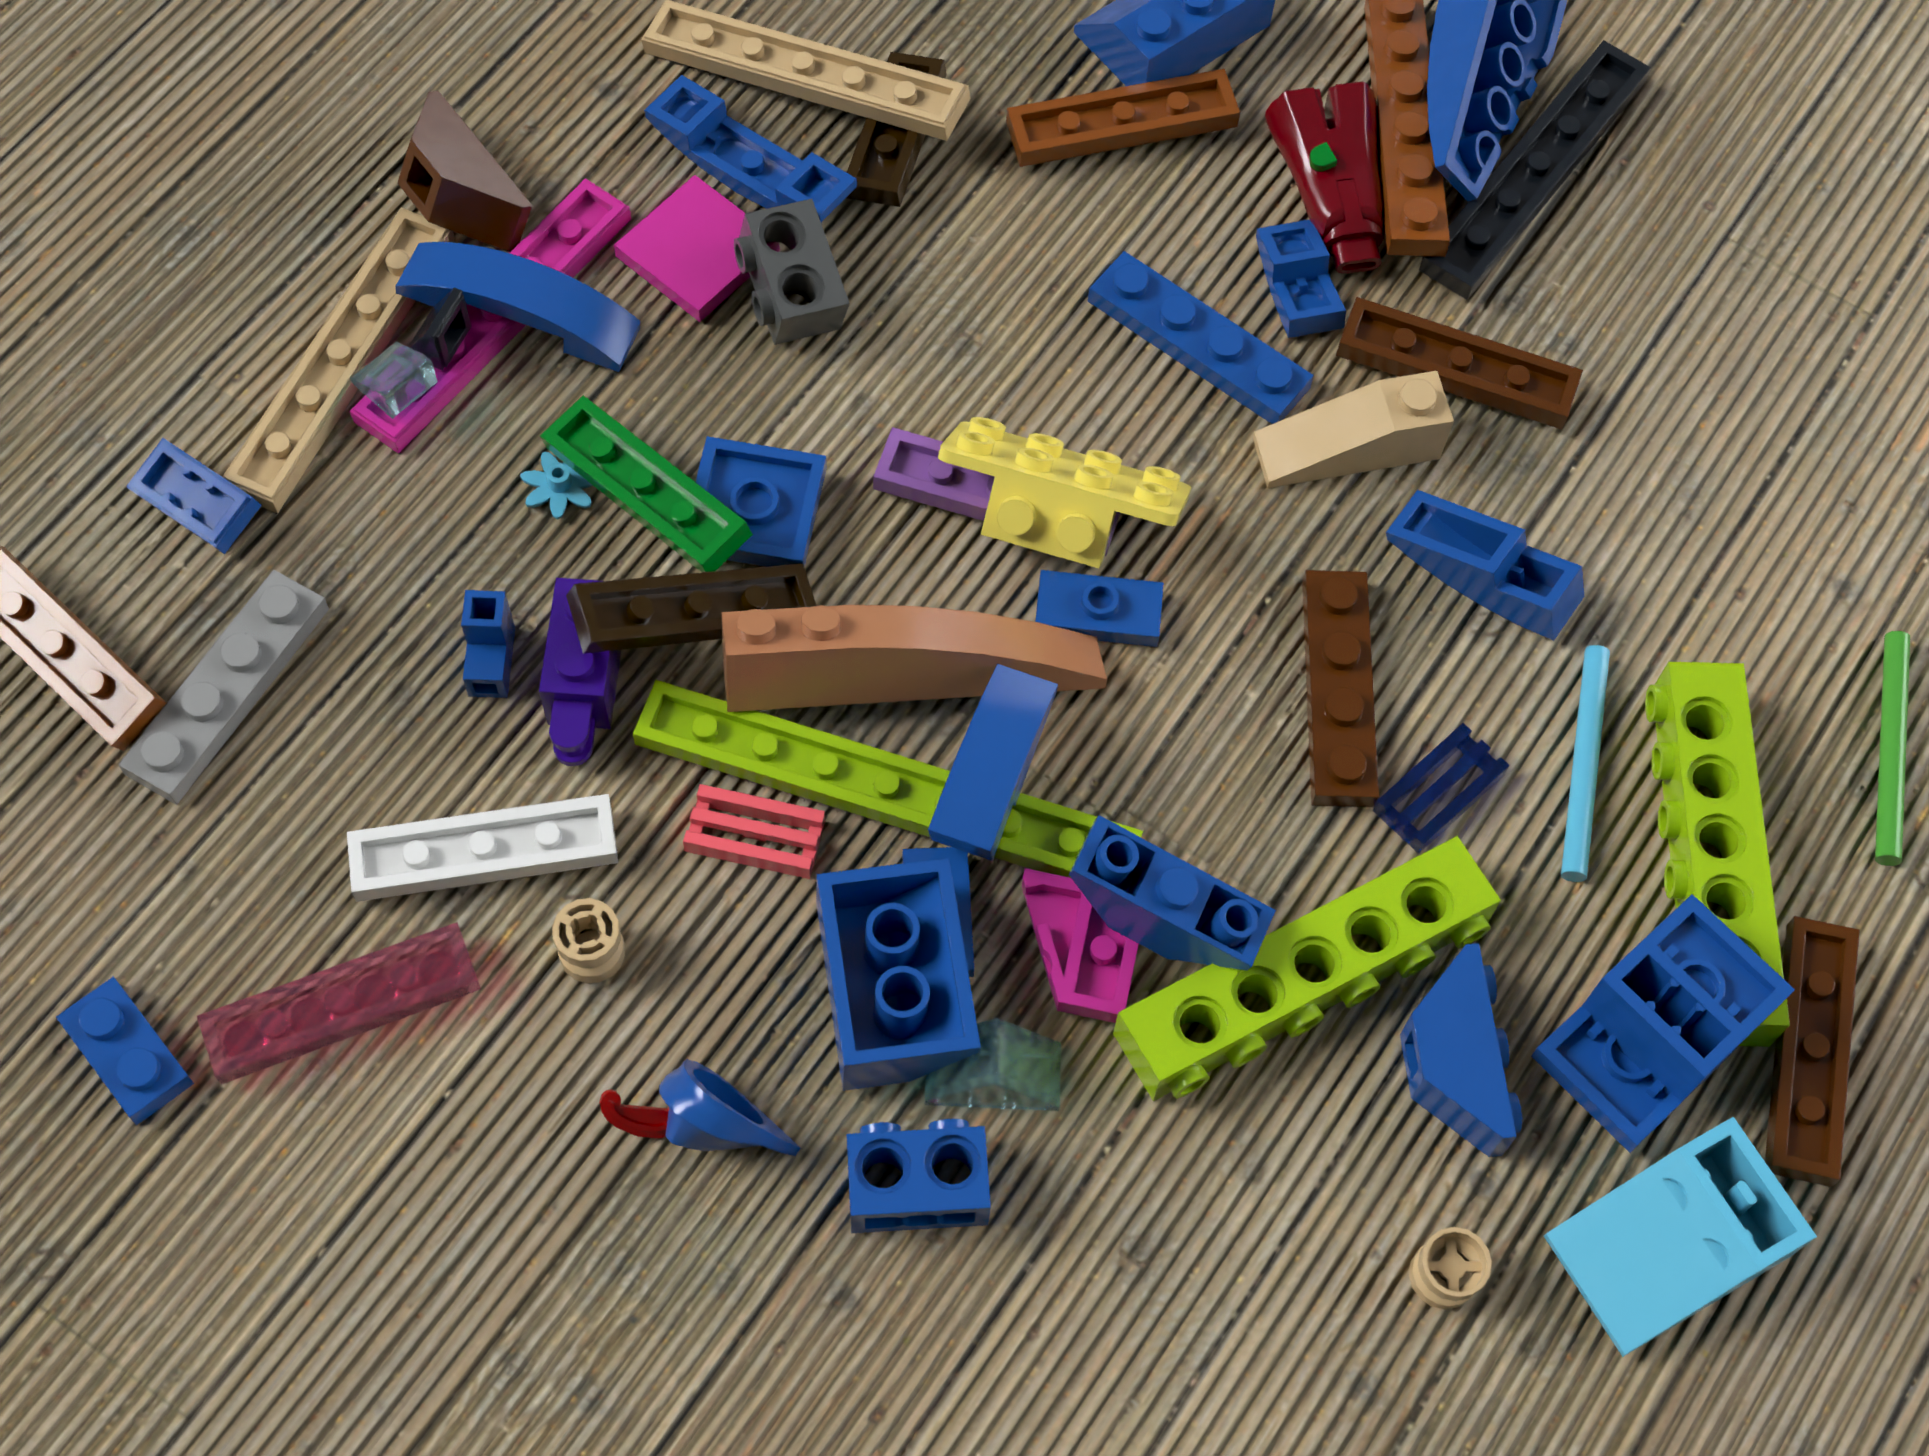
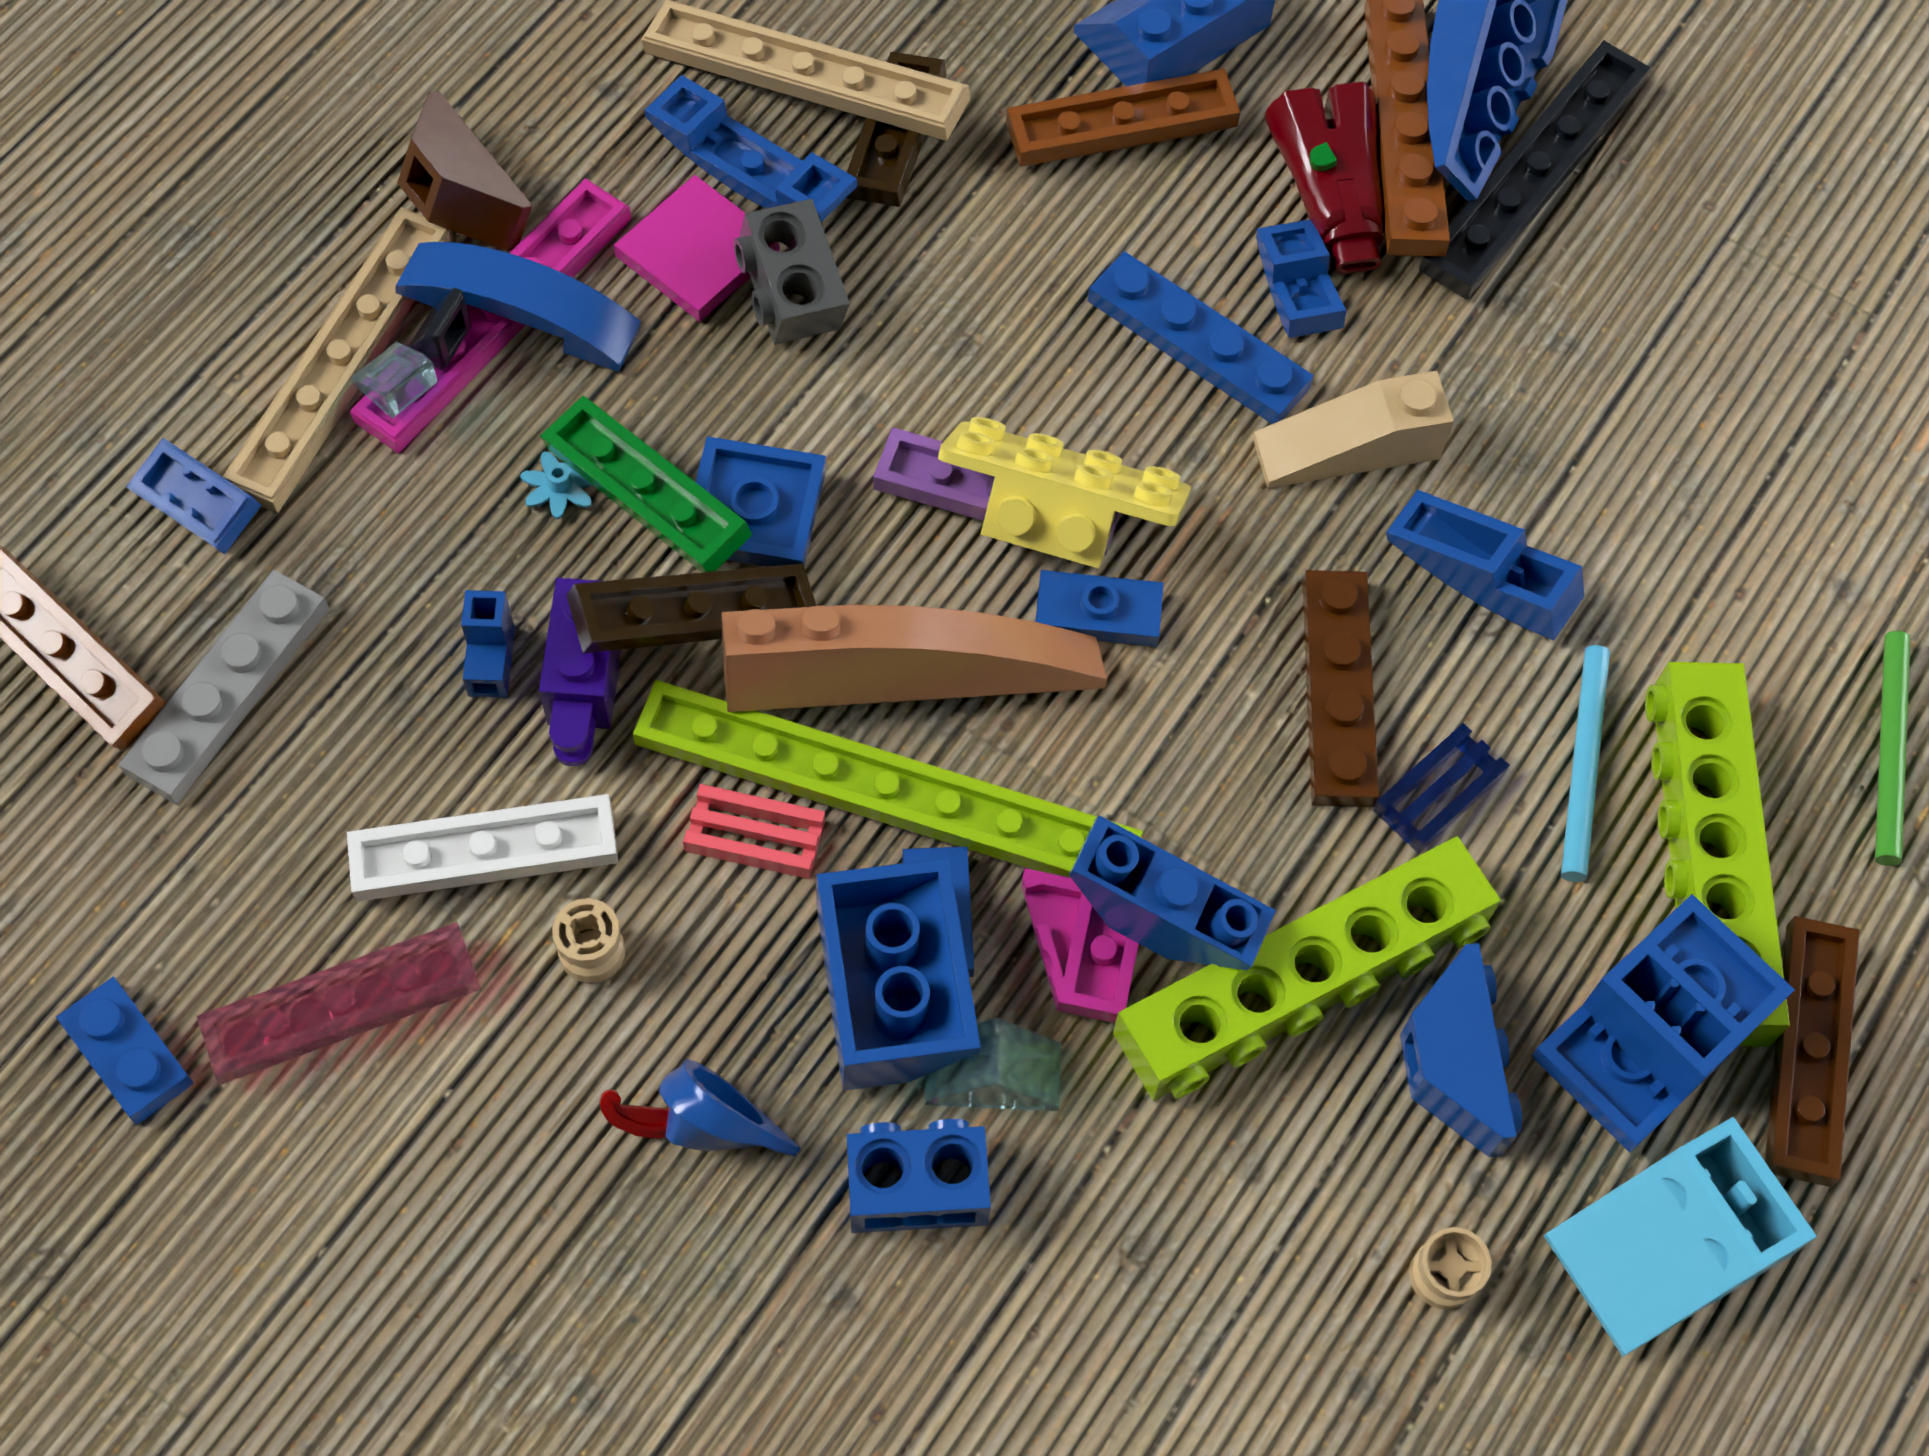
(992, 762): blue slope -> none
(1465, 362): reddish brown plate -> none

